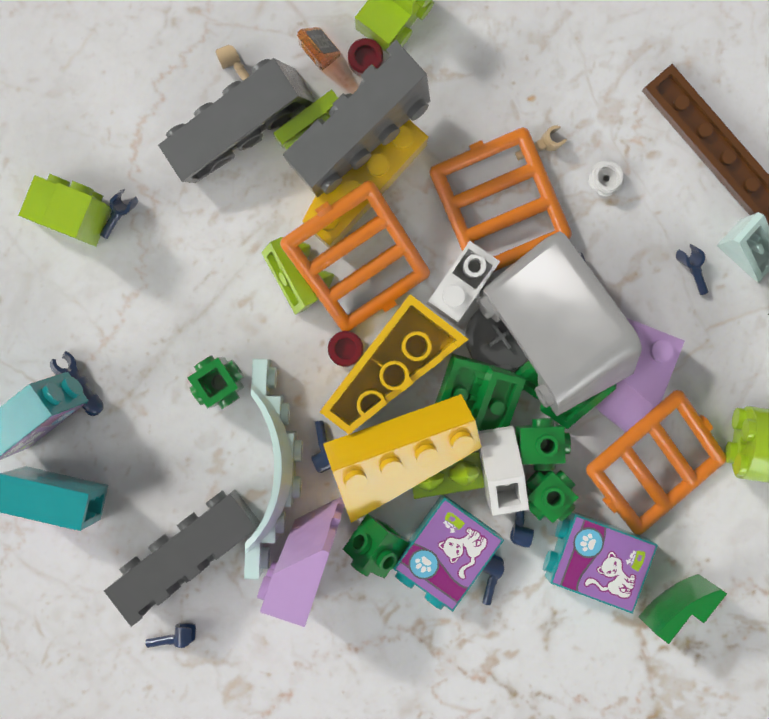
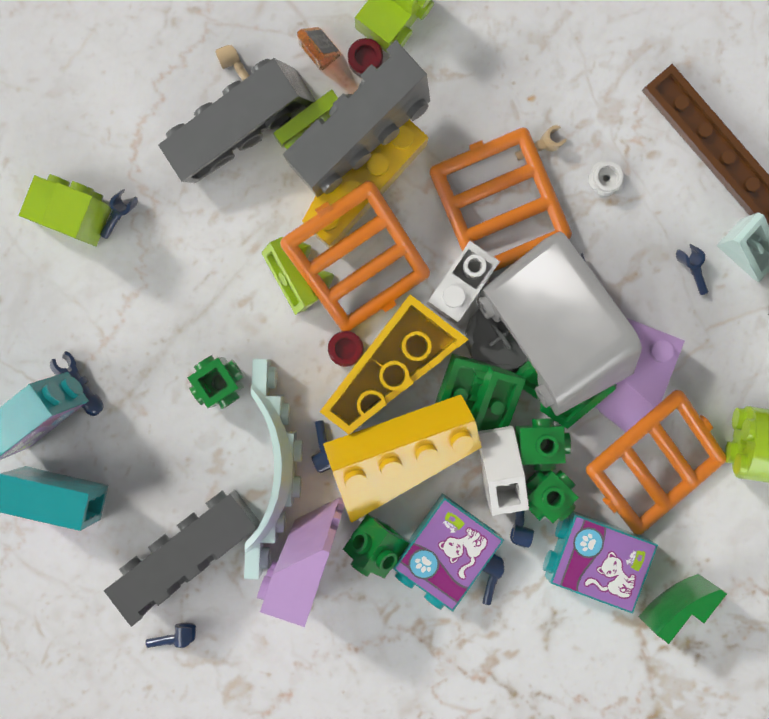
(459, 477): lime tile -> none

